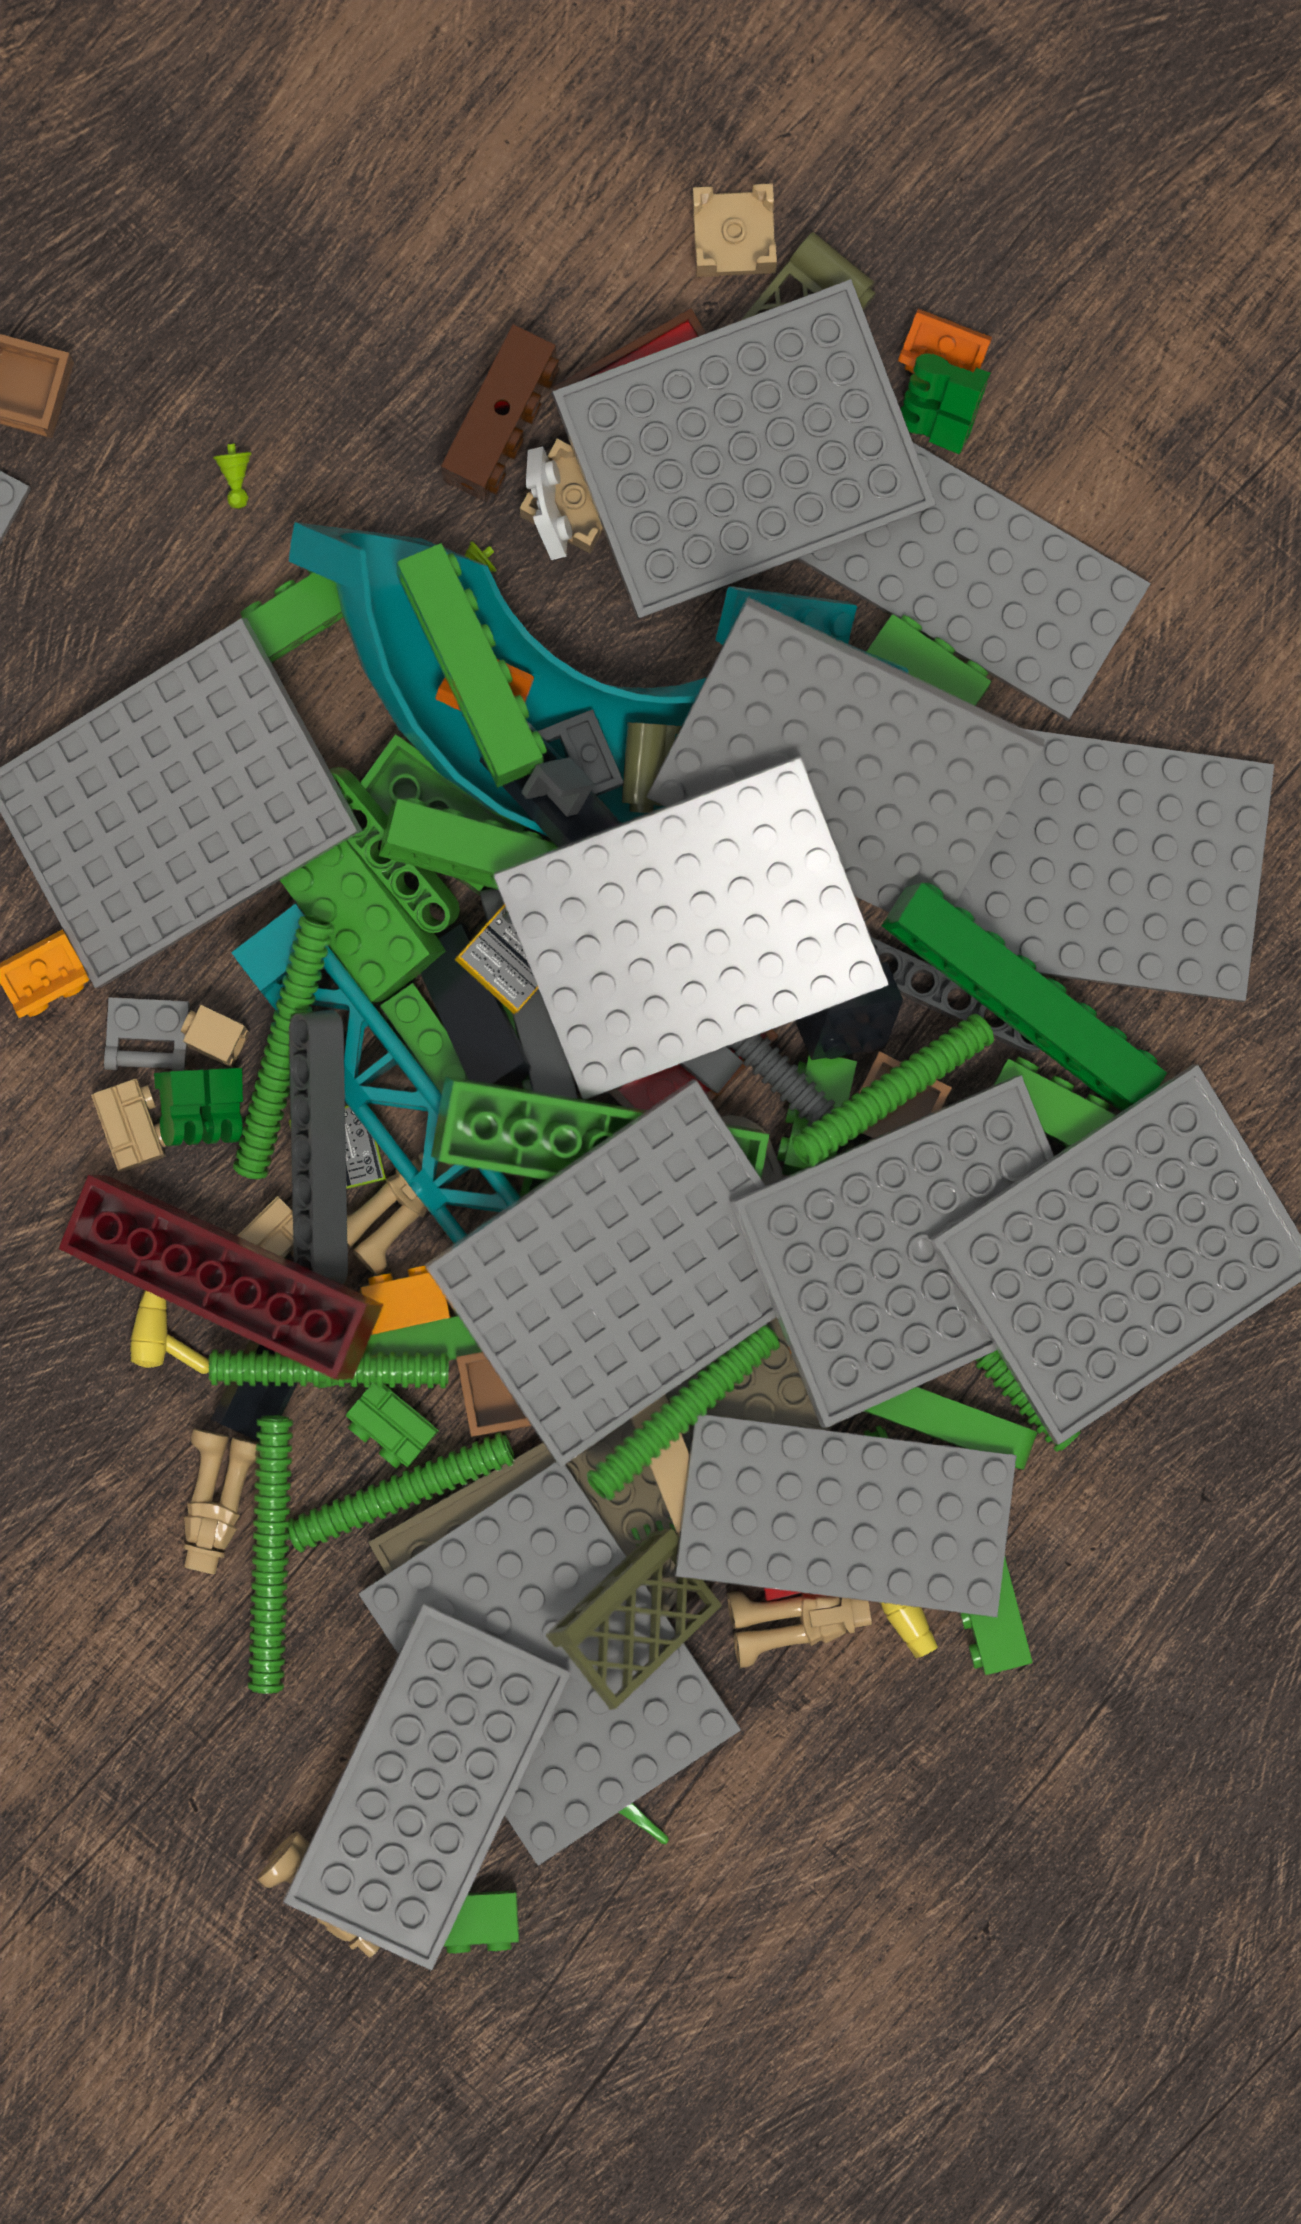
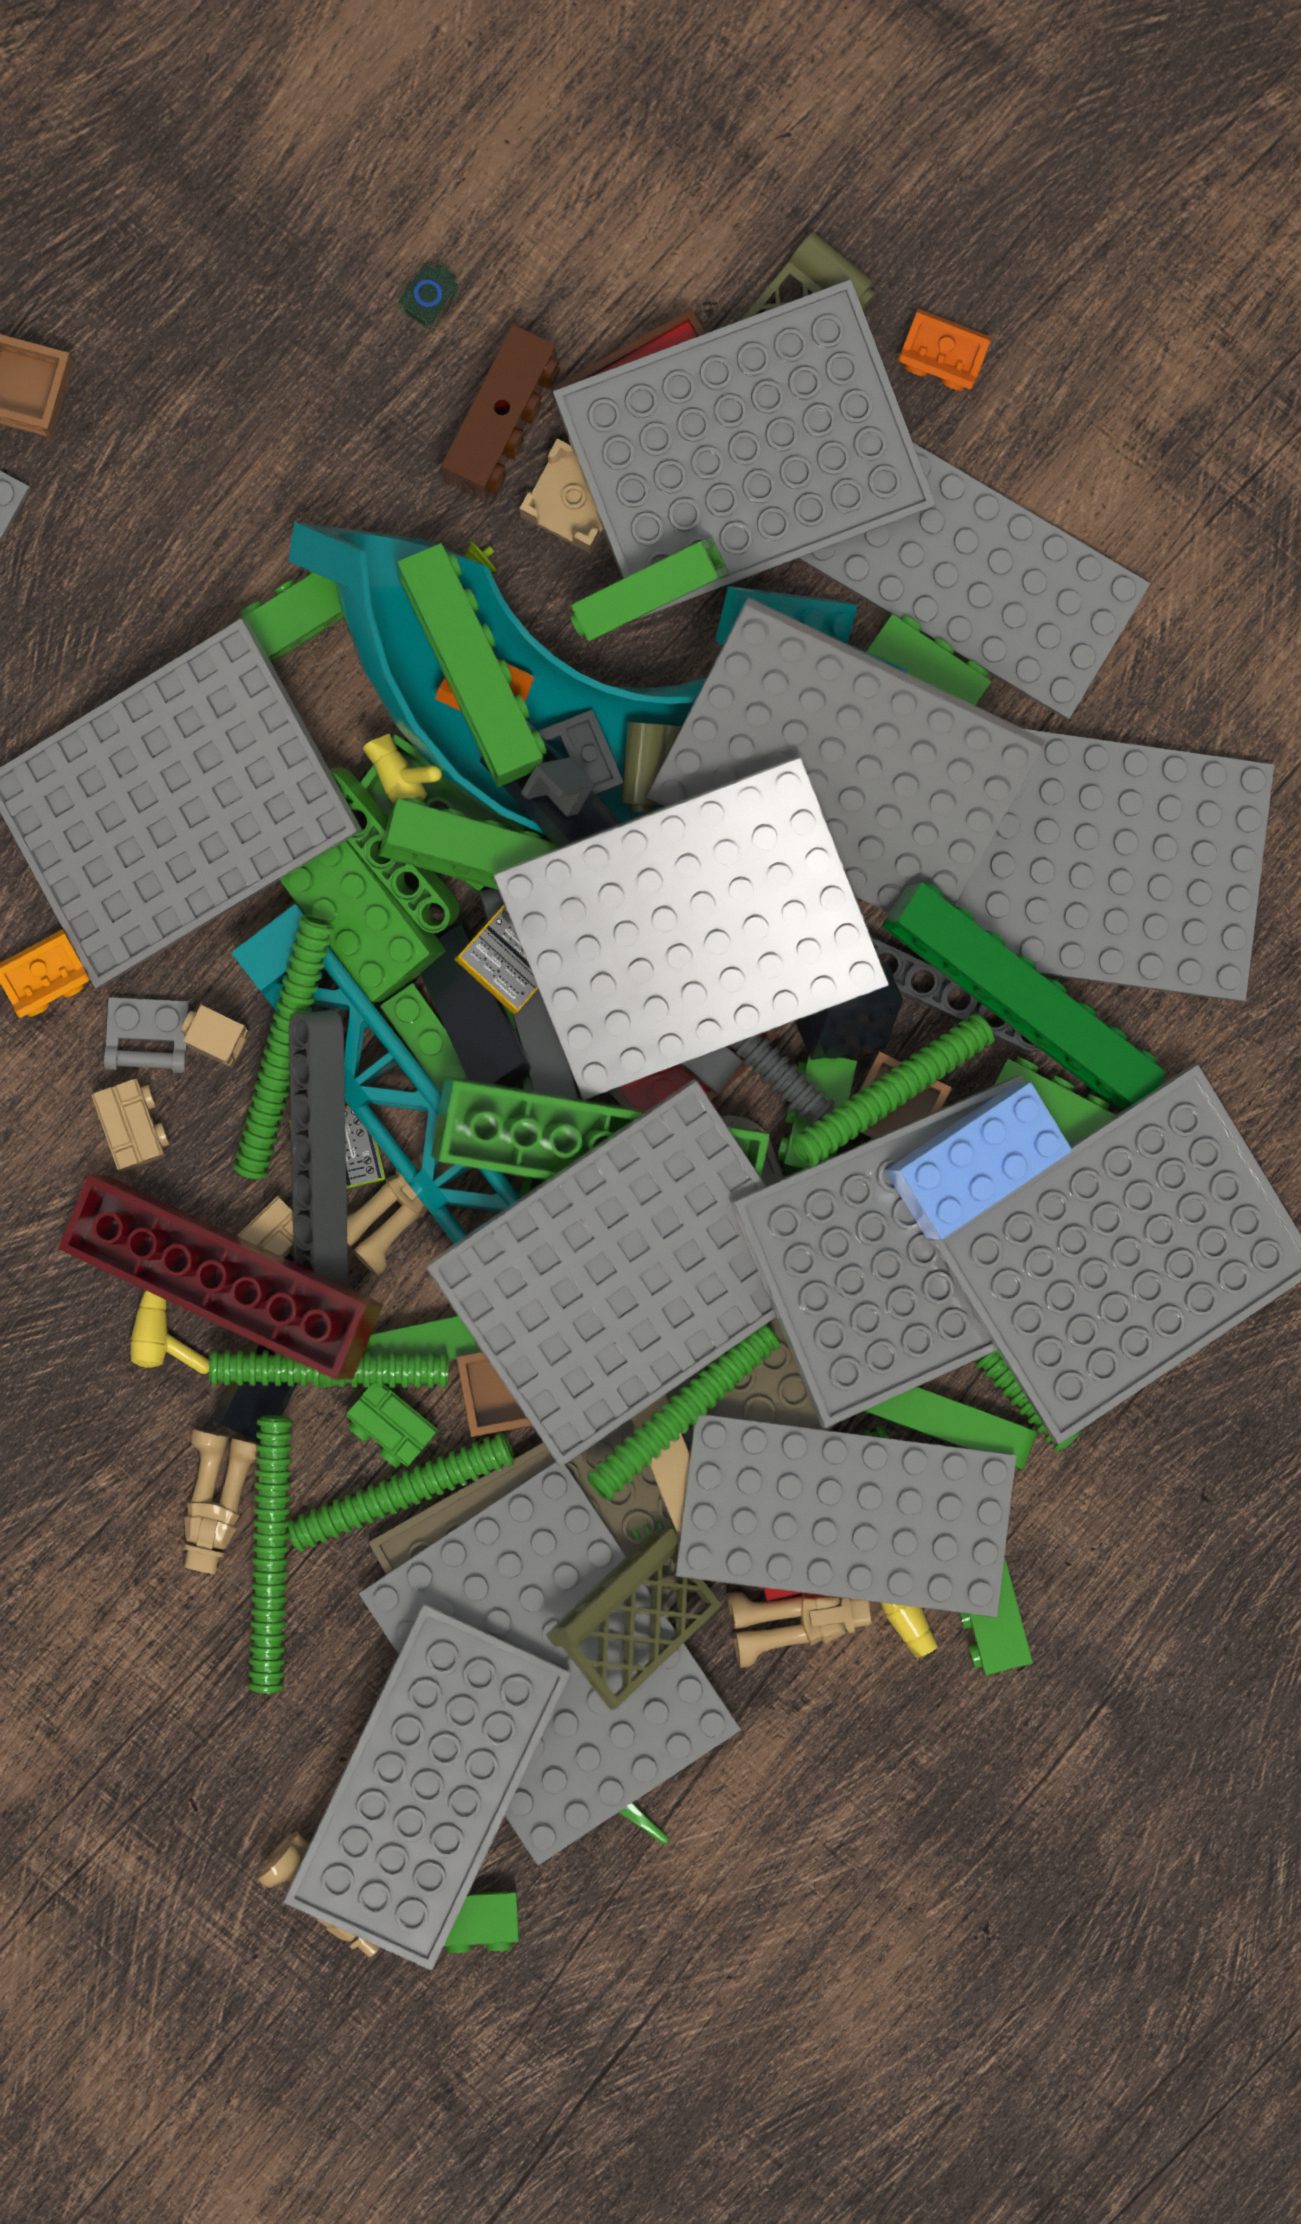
(214, 1091): green legs -> none
(234, 469): lime piece -> none
(396, 773): none -> light yellow piece
(407, 1300): light orange brick -> none
(429, 296): none -> clear green brick
(542, 480): white plate -> none
(648, 589): none -> bright green slope
(734, 232): tan panel -> none
(943, 401): green legs -> none
(978, 1160): none -> light blue brick

